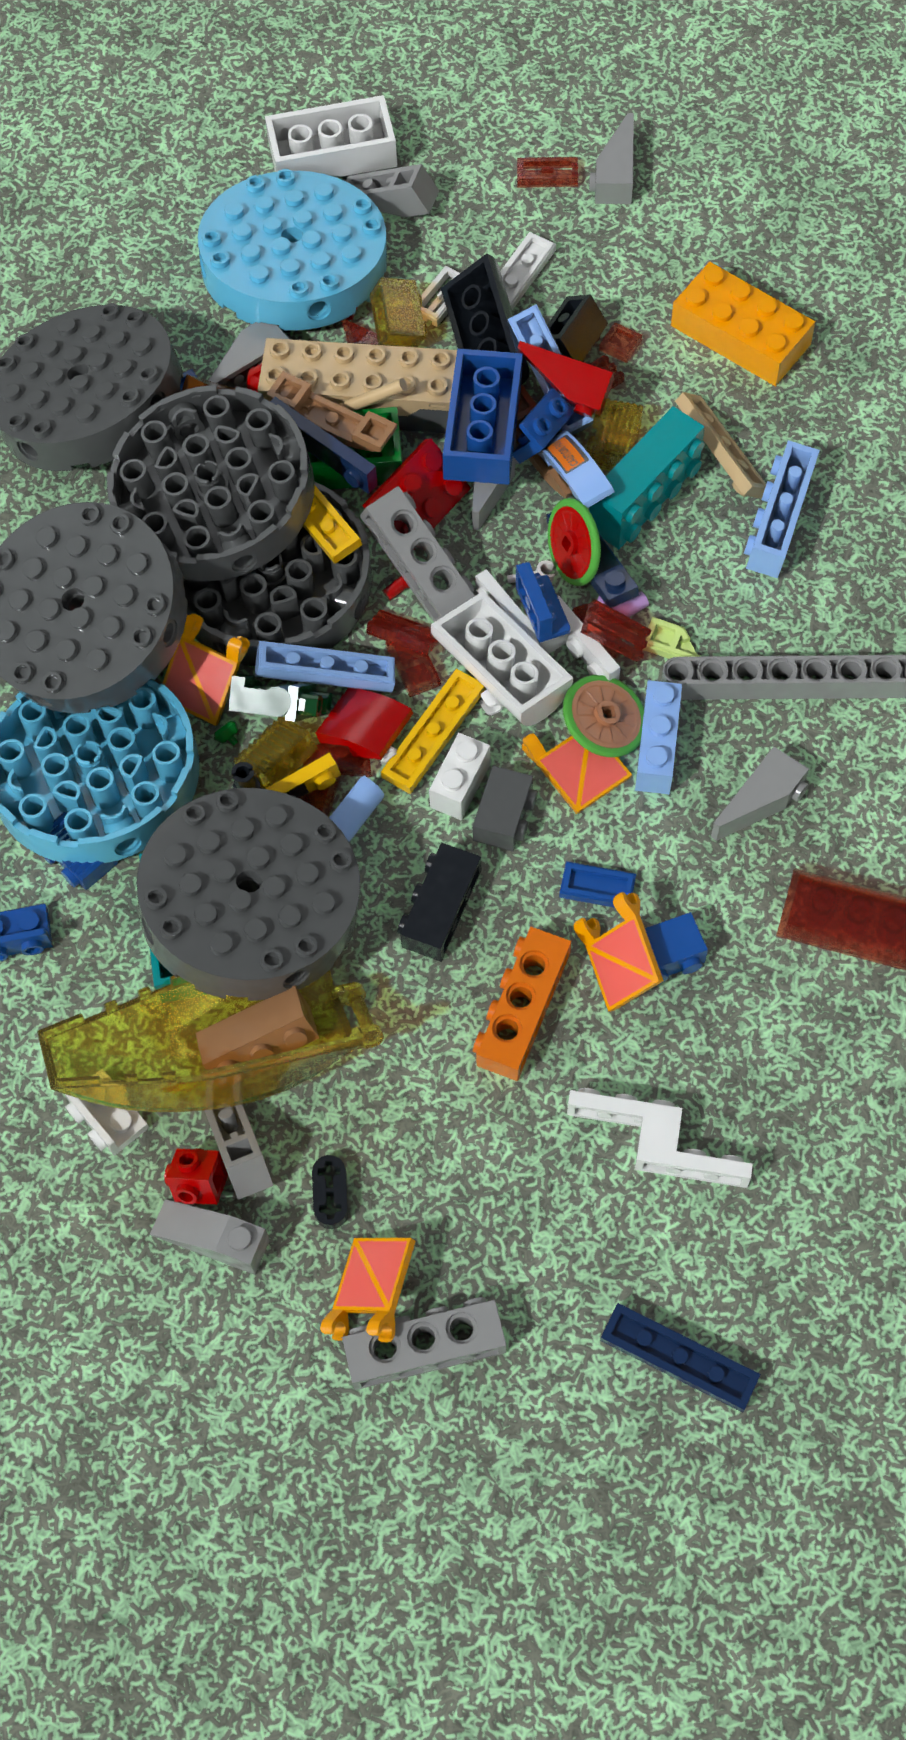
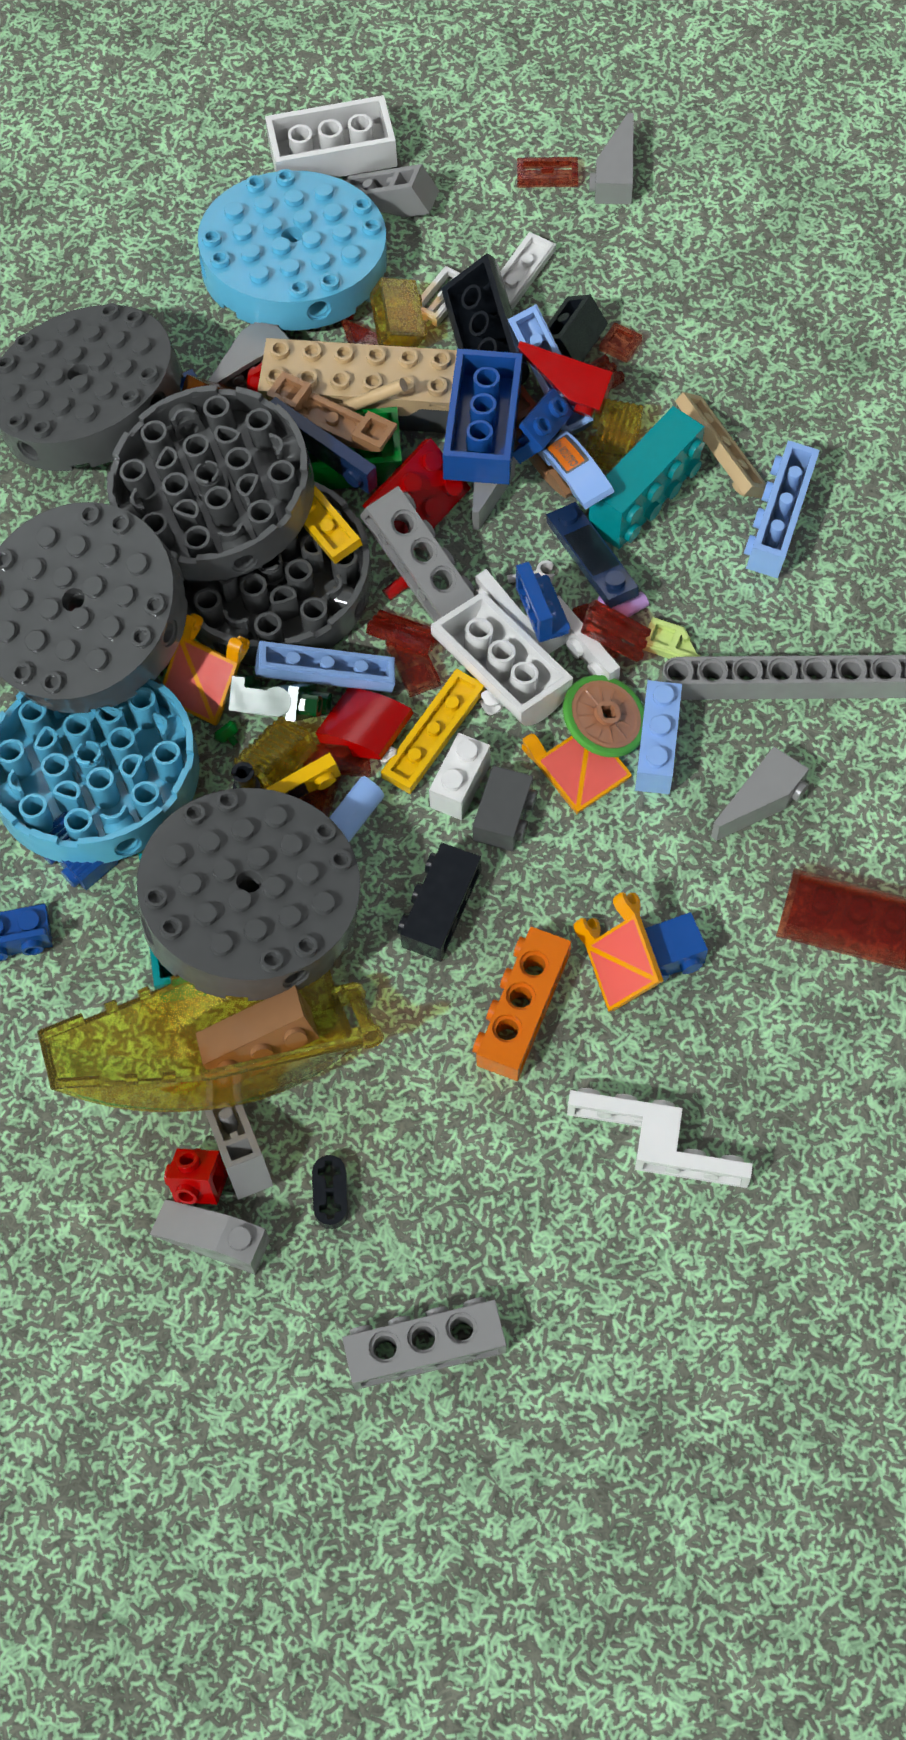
(109, 1125): white bracket -> none
(371, 1286): flag -> none
(574, 542): red wheel -> none
(594, 884): blue tile -> none
(680, 1357): dark blue plate -> none
(742, 323): light orange brick -> none

